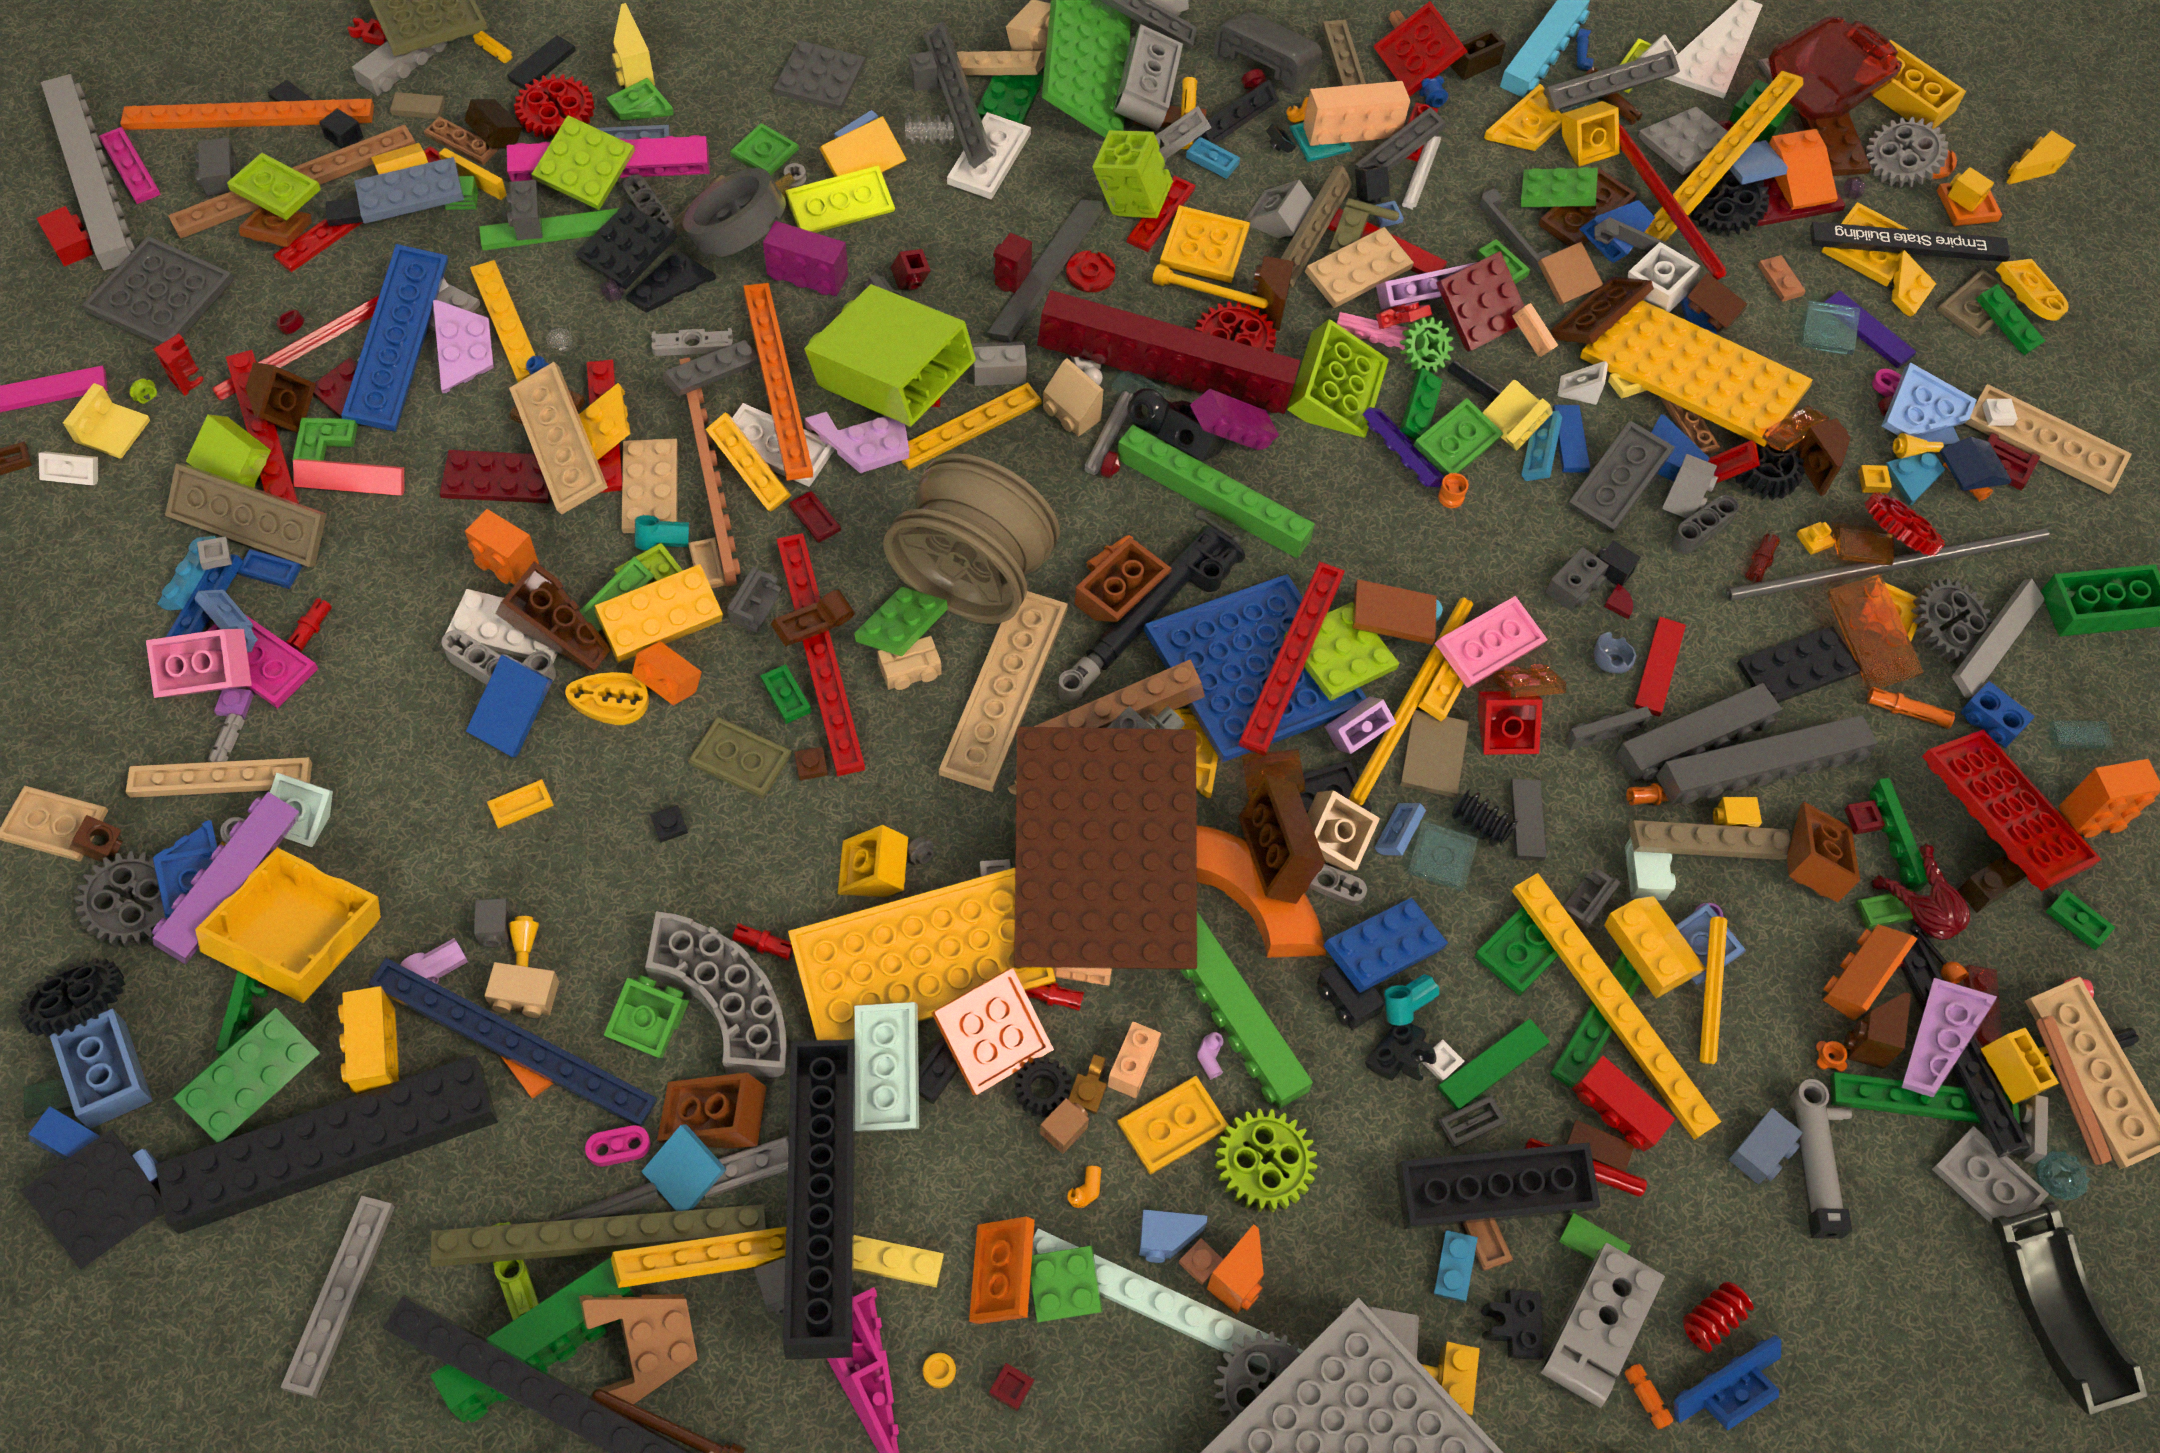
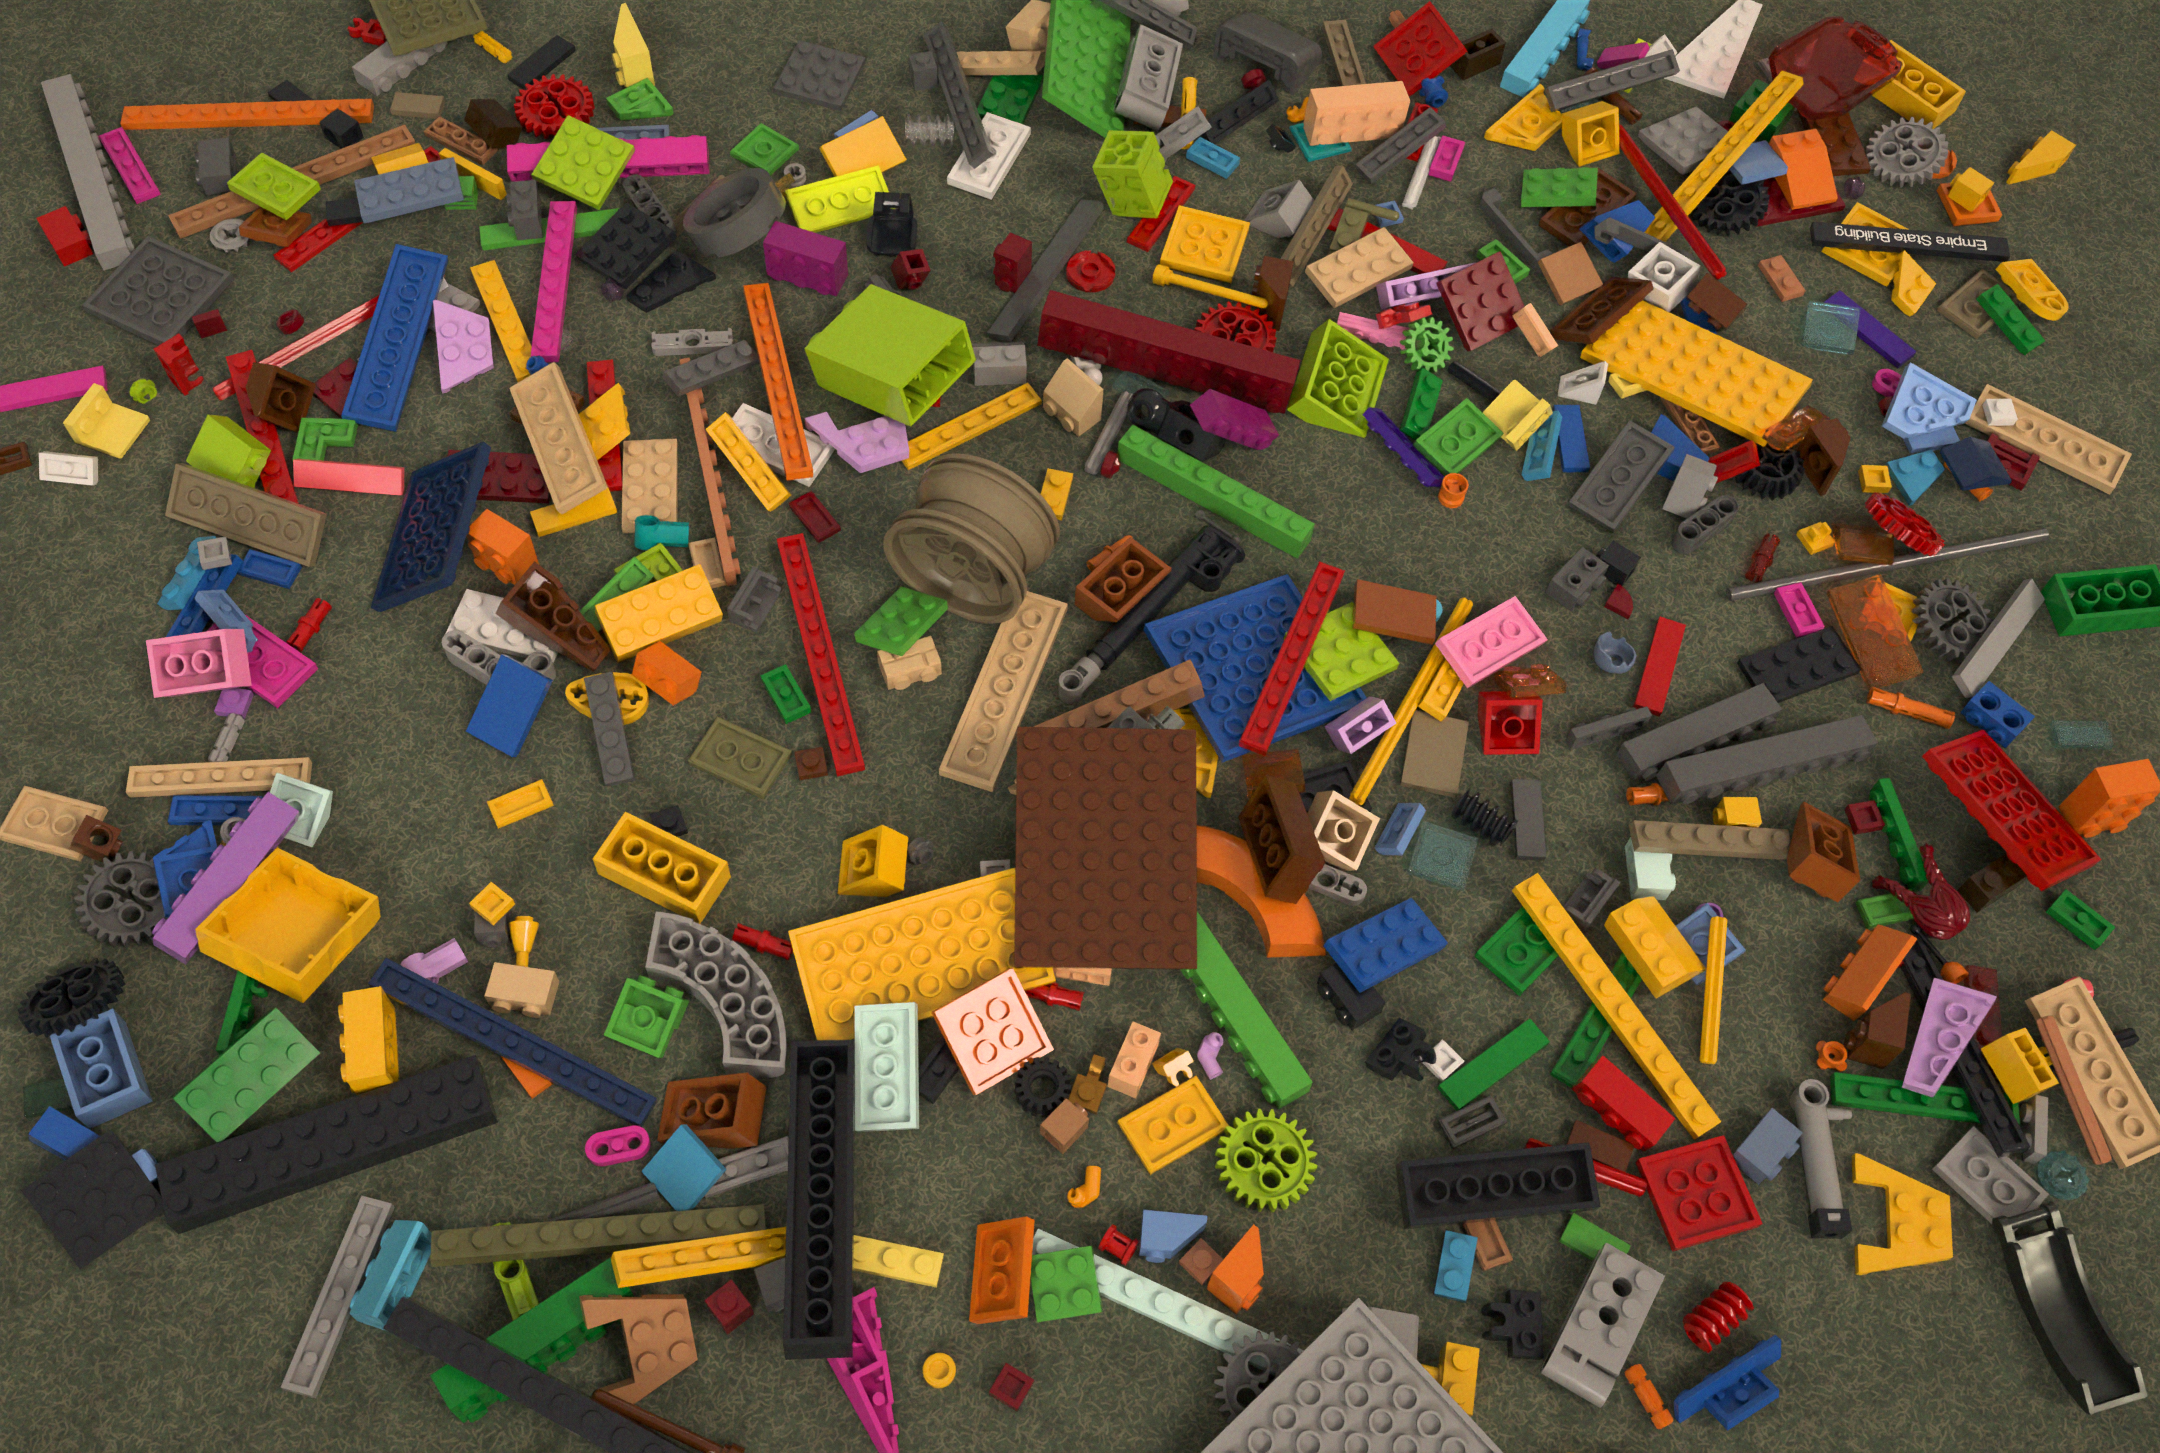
(198, 809): none -> blue tile
(209, 323): none -> dark red tile
(229, 226): none -> light grey gear
(393, 1272): none -> medium azure slope
(431, 528): none -> dark blue plate
(492, 903): none -> yellow plate
(549, 520): none -> yellow tile
(554, 280): none -> dark pink plate
(609, 729): none -> dark grey plate
(662, 867): none -> yellow brick
(729, 1307): none -> dark red brick
(814, 619): reddish brown plate -> none
(891, 229): none -> black piece
(1056, 490): none -> yellow plate
(1118, 1244): none -> red bush
(1172, 1063): none -> yellow tile
(1372, 183): black brick -> none
(1405, 1000): teal piece -> none
(1446, 158): none -> dark pink plate
(1622, 54): none -> dark pink tile
(1698, 1193): none -> red plate
(1798, 609): none -> dark pink plate
(1908, 445): yellow cone -> none
(1915, 1219): none -> yellow wing

